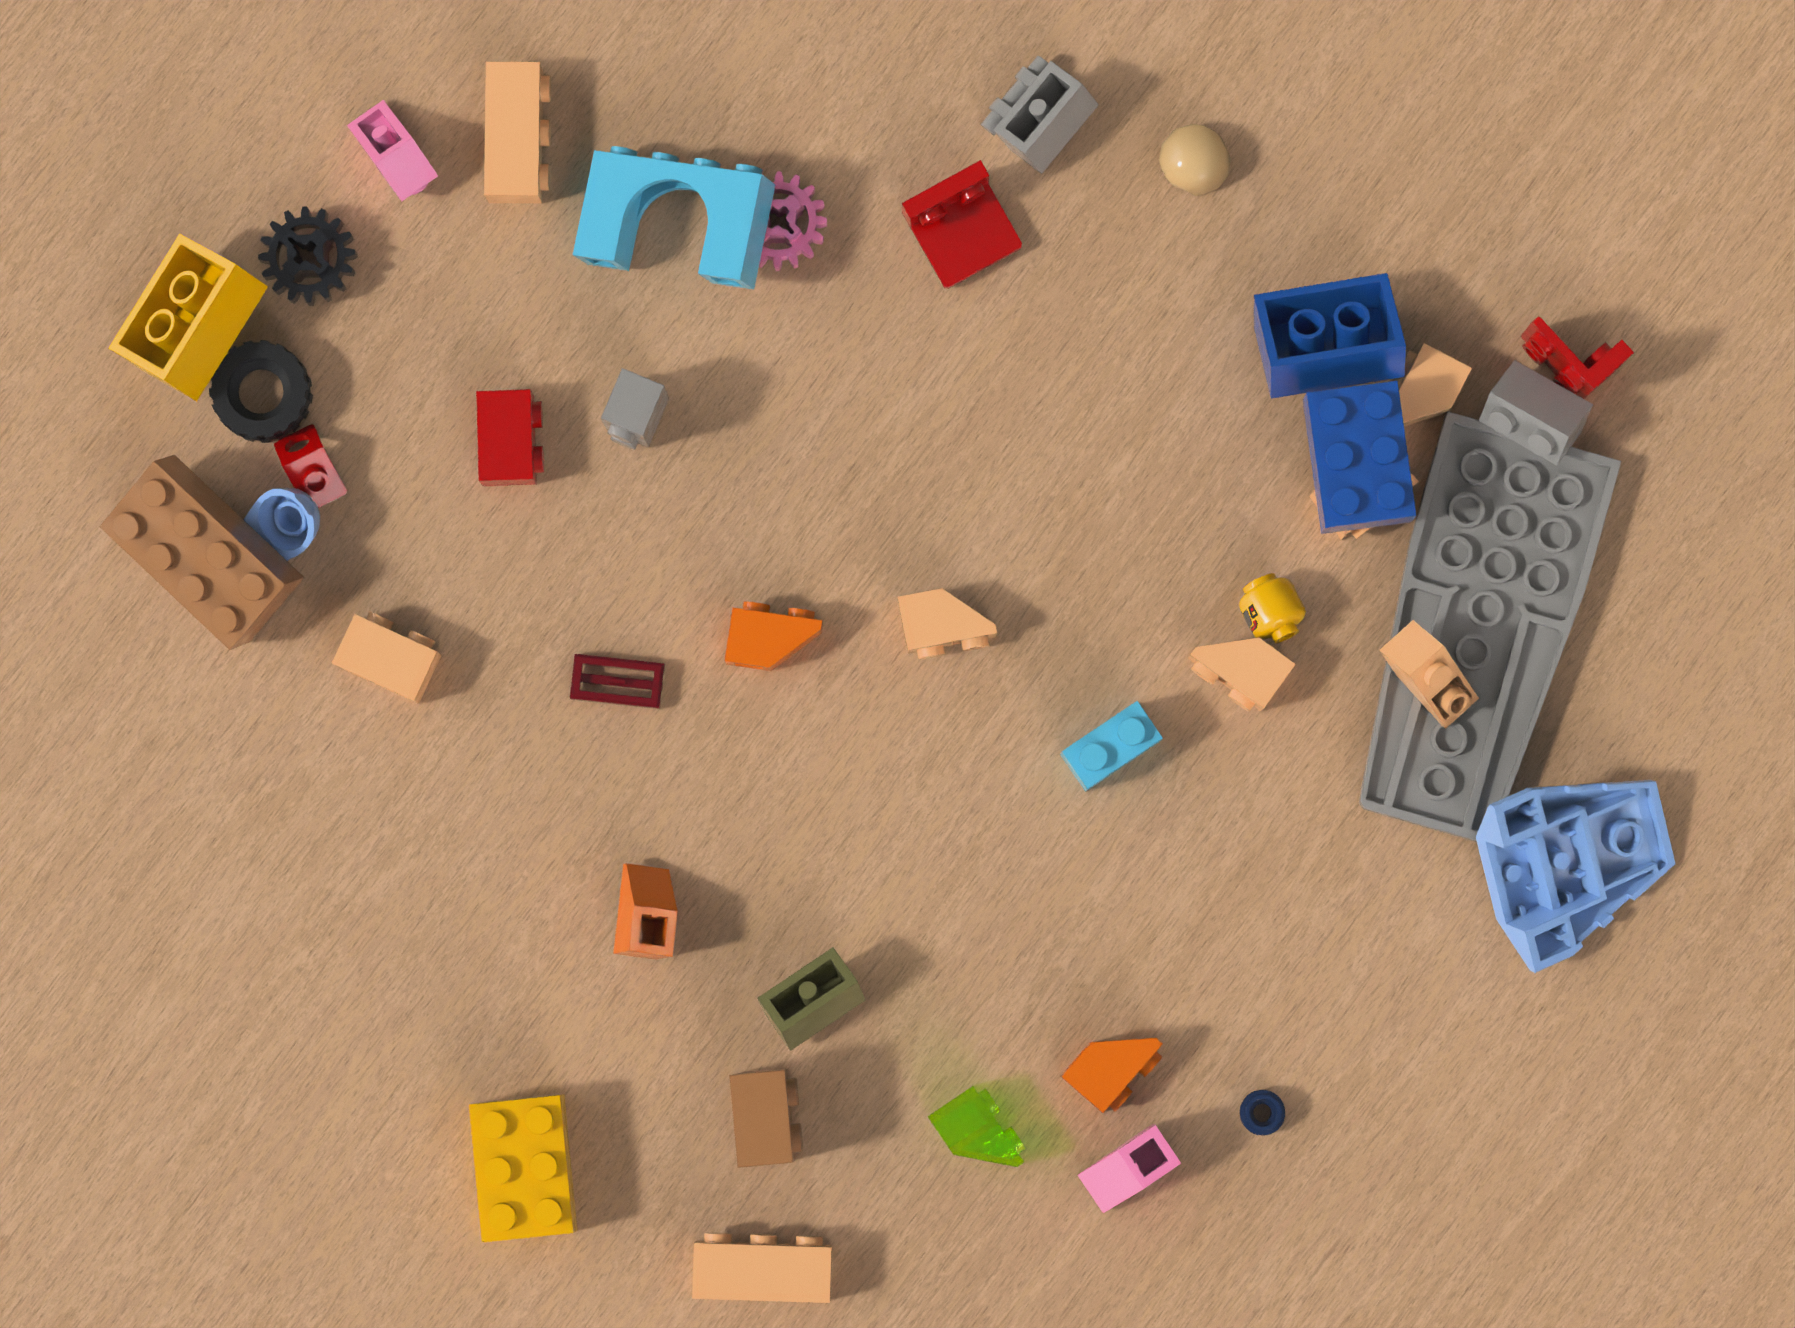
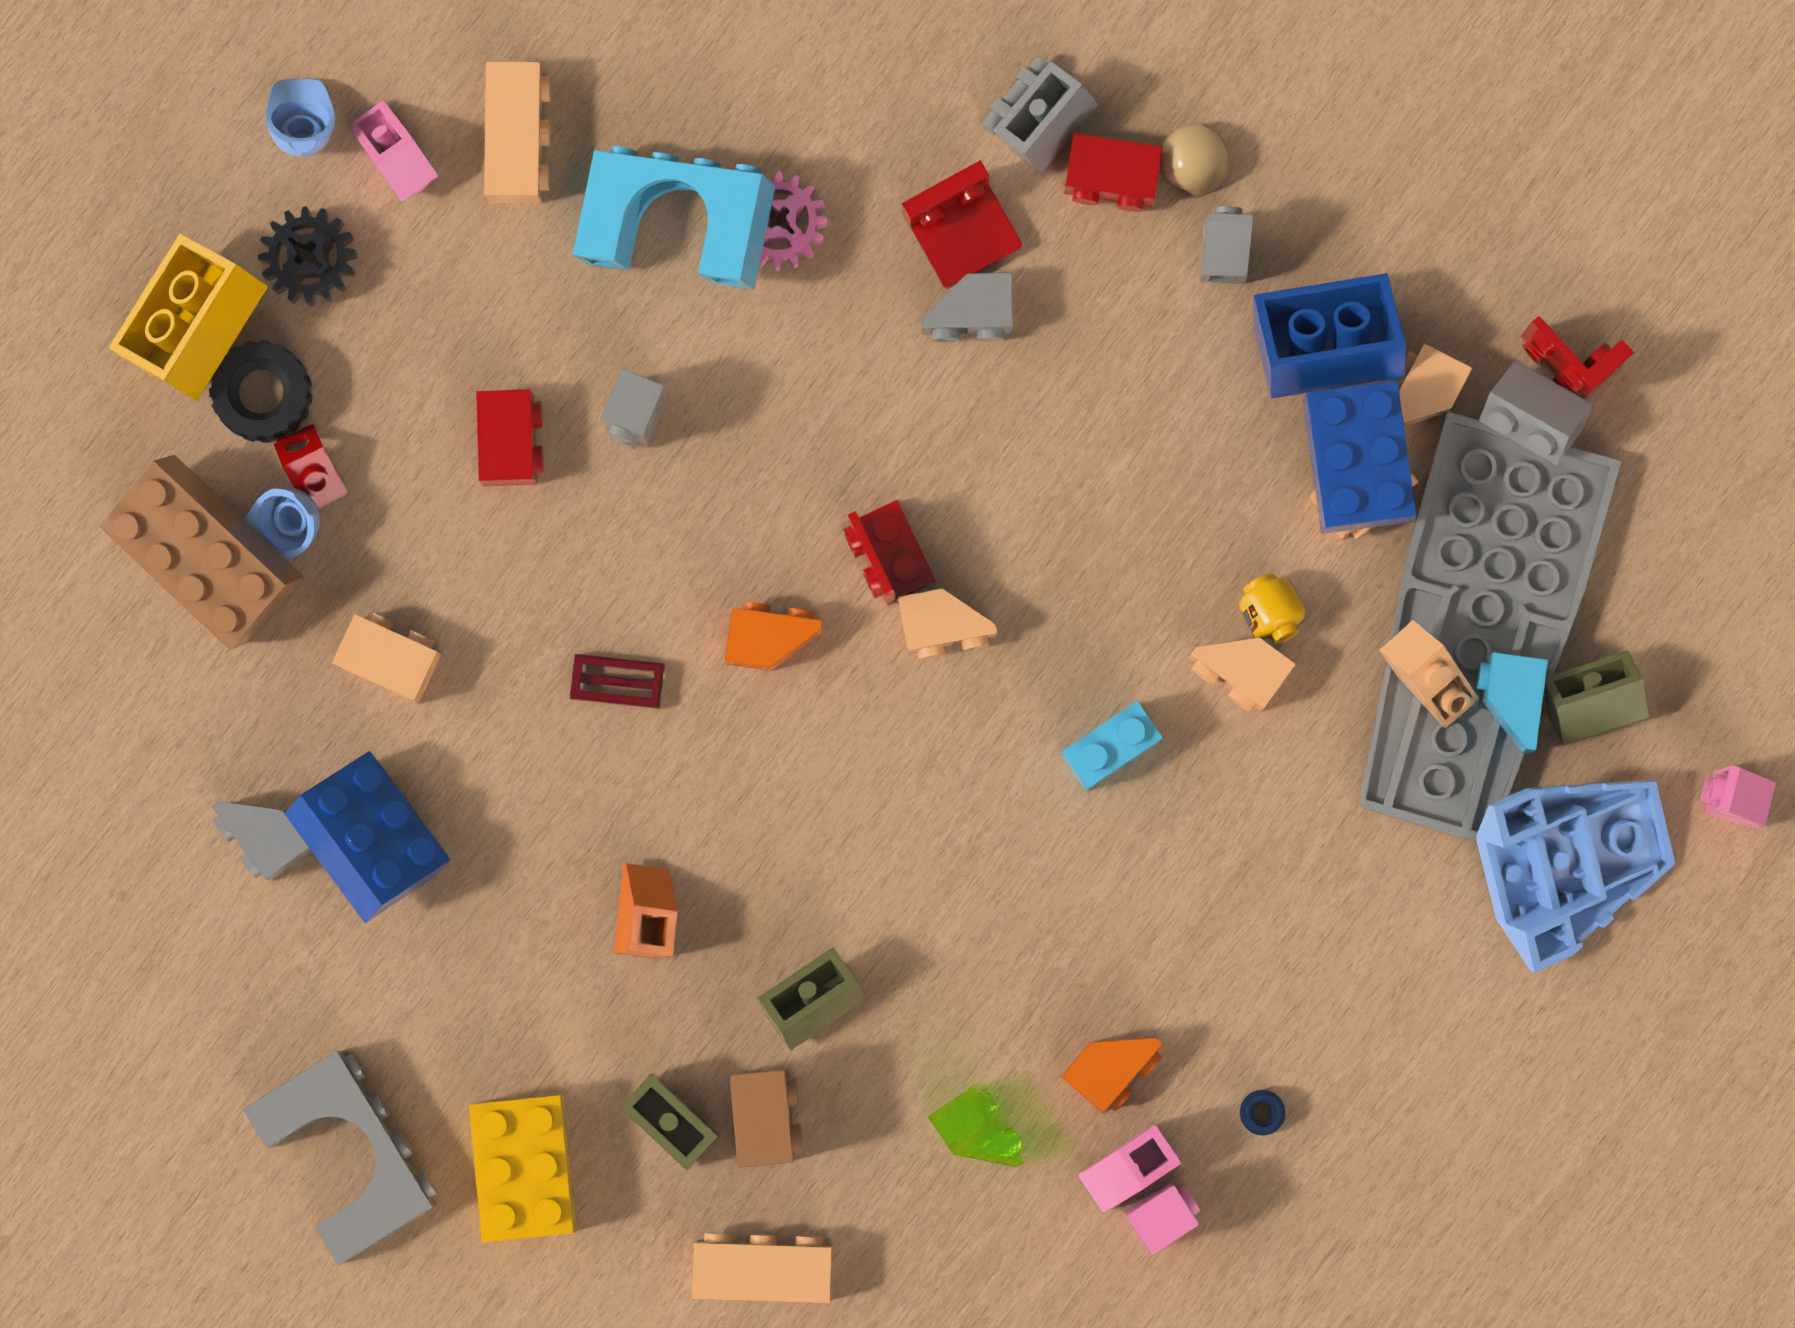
(265, 836): none -> light grey slope
(300, 116): none -> light blue piece
(367, 836): none -> blue brick
(396, 1189): none -> light grey arch
(669, 1121): none -> olive brick
(890, 551): none -> red bracket
(973, 306): none -> light grey slope
(1112, 172): none -> red brick
(1163, 1216): none -> bright pink brick
(1225, 246): none -> light grey slope
(1514, 695): none -> medium azure slope
(1595, 697): none -> olive brick
(1738, 796): none -> bright pink slope

